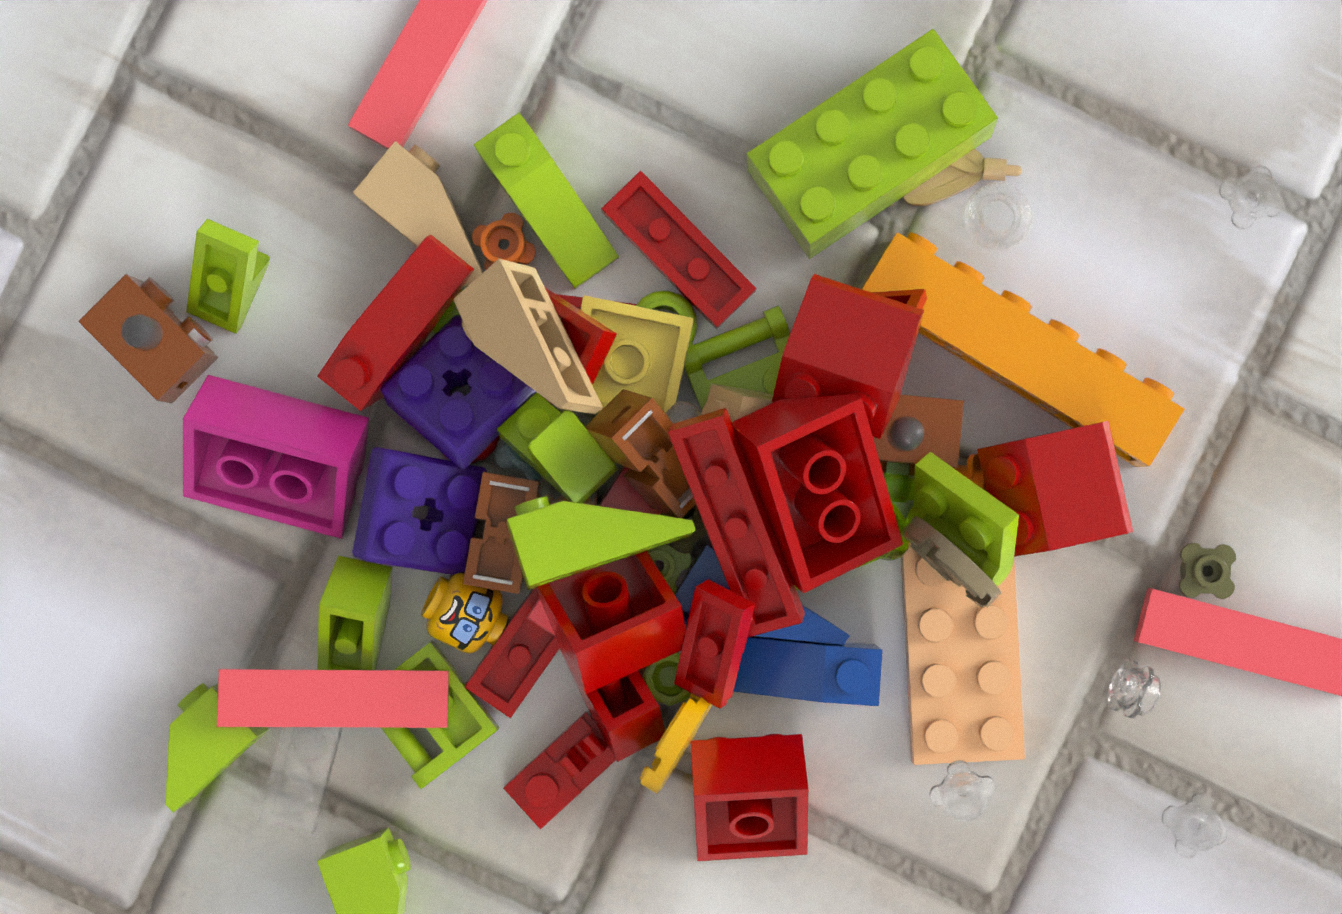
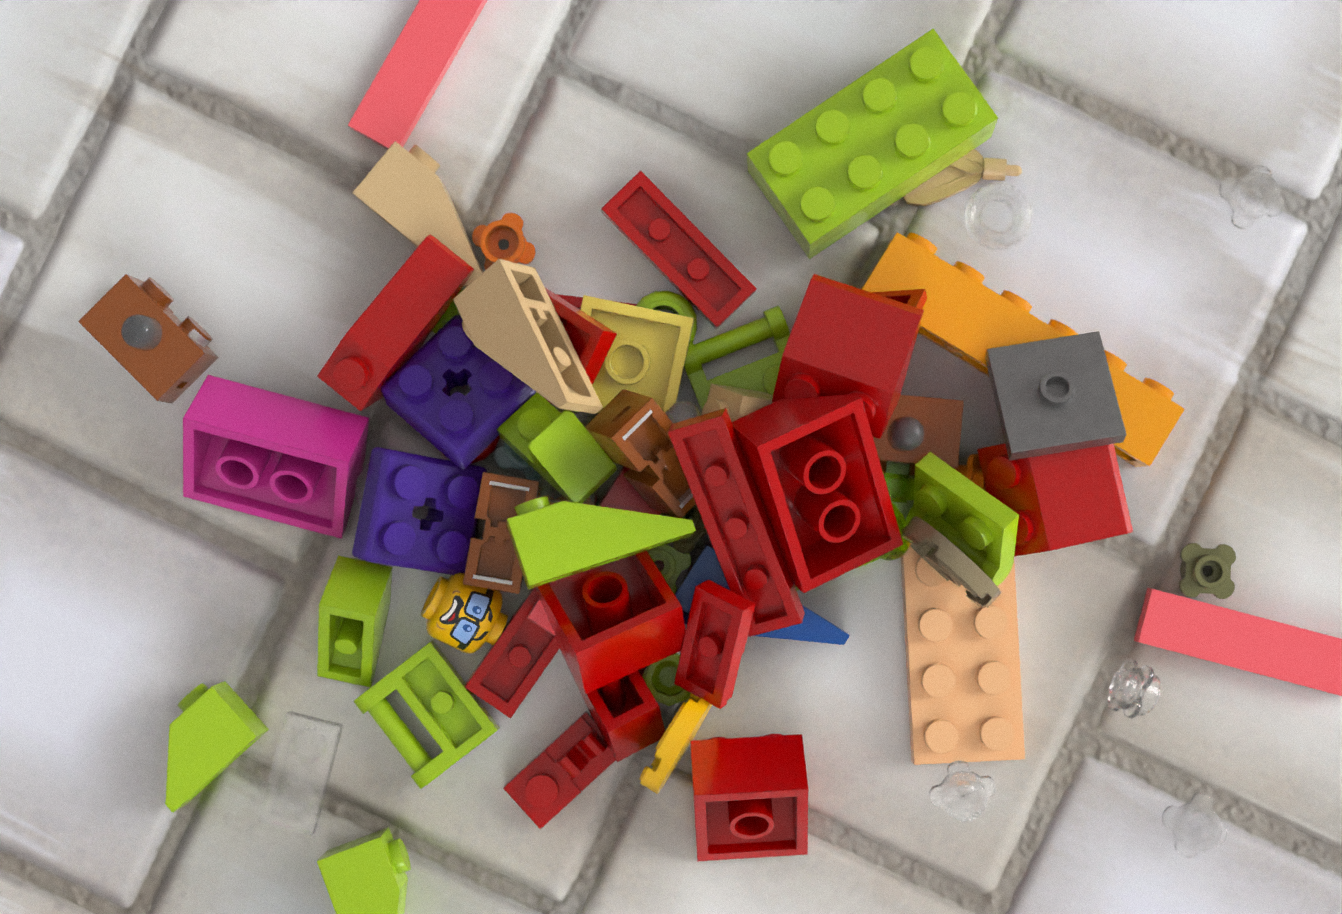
(224, 275): lime slope -> none
(332, 698): coral tile -> none
(546, 200): lime slope -> none
(811, 671): blue slope -> none
(1055, 395): none -> flat silver plate

